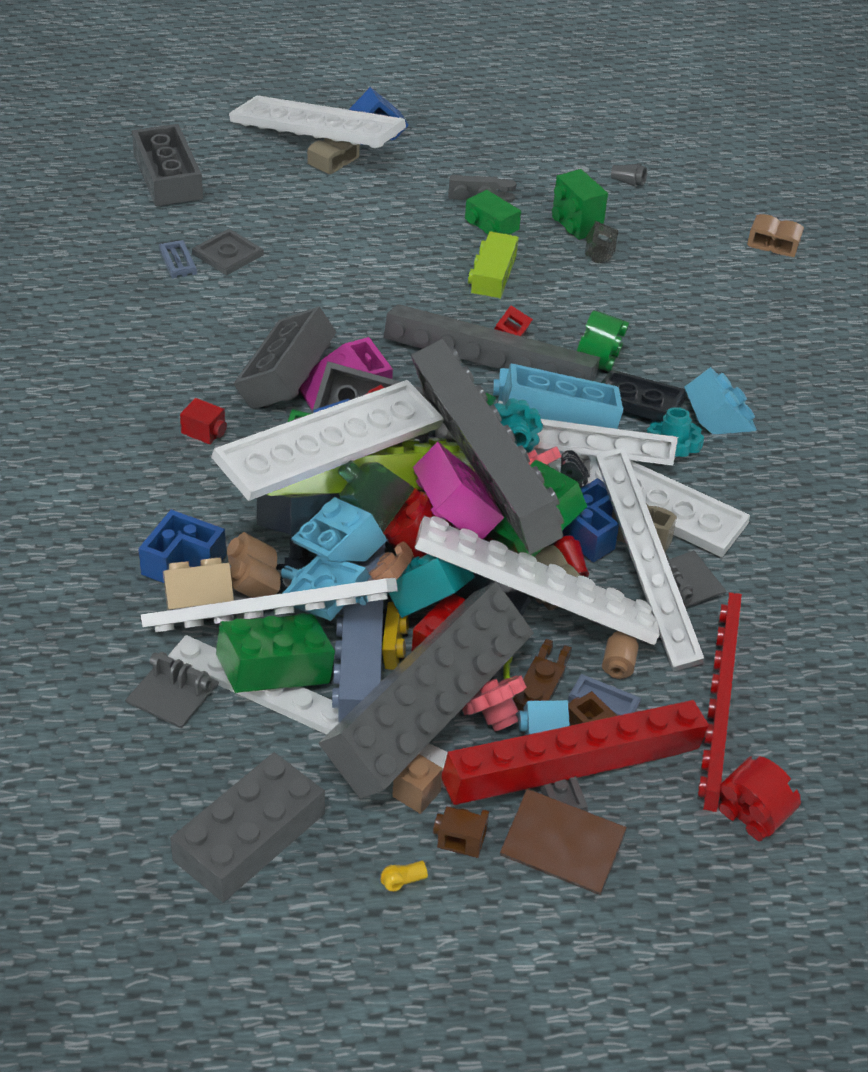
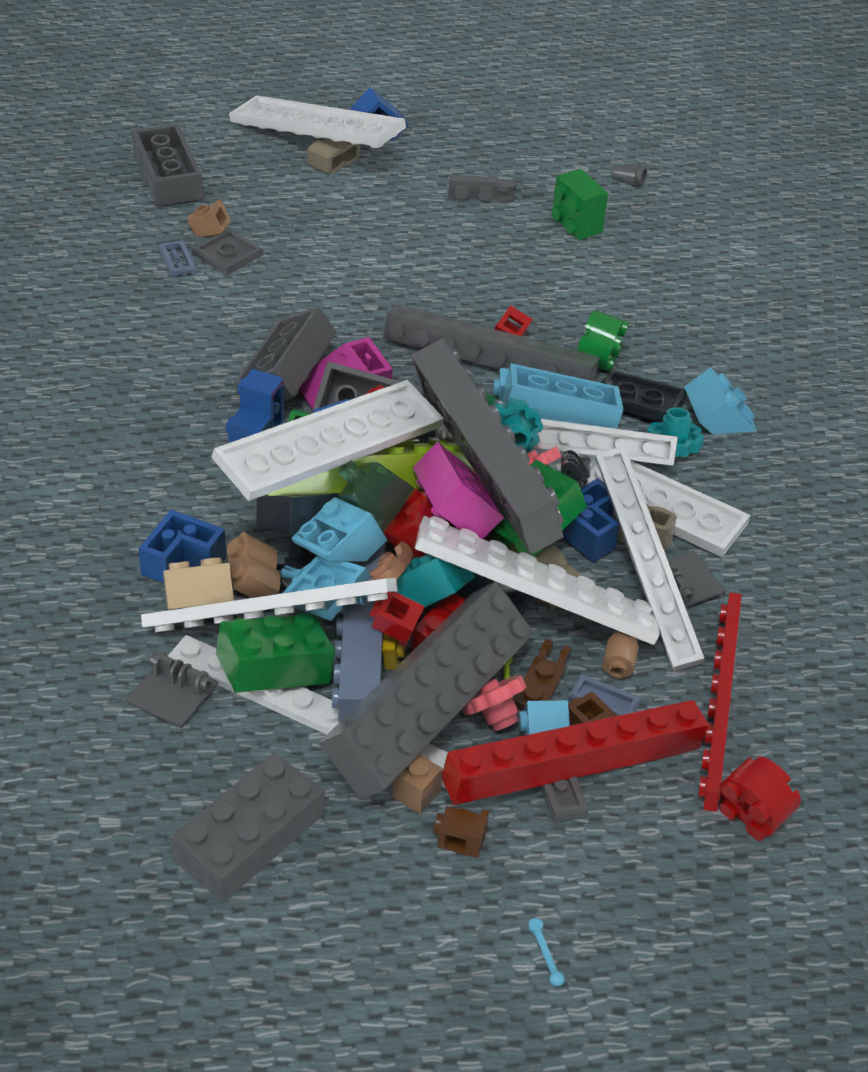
(203, 421): red brick -> none
(209, 219): none -> medium nougat brick
(259, 405): none -> blue brick
(396, 616): none -> red brick
(396, 876): yellow arm -> none
(492, 213): green brick -> none
(493, 264): lime brick -> none
(535, 926): none -> medium azure hinge
(563, 841): reddish brown tile -> none
(573, 554): red cone -> none
(599, 249): clear smoke brick -> none
(775, 235): medium nougat brick -> none

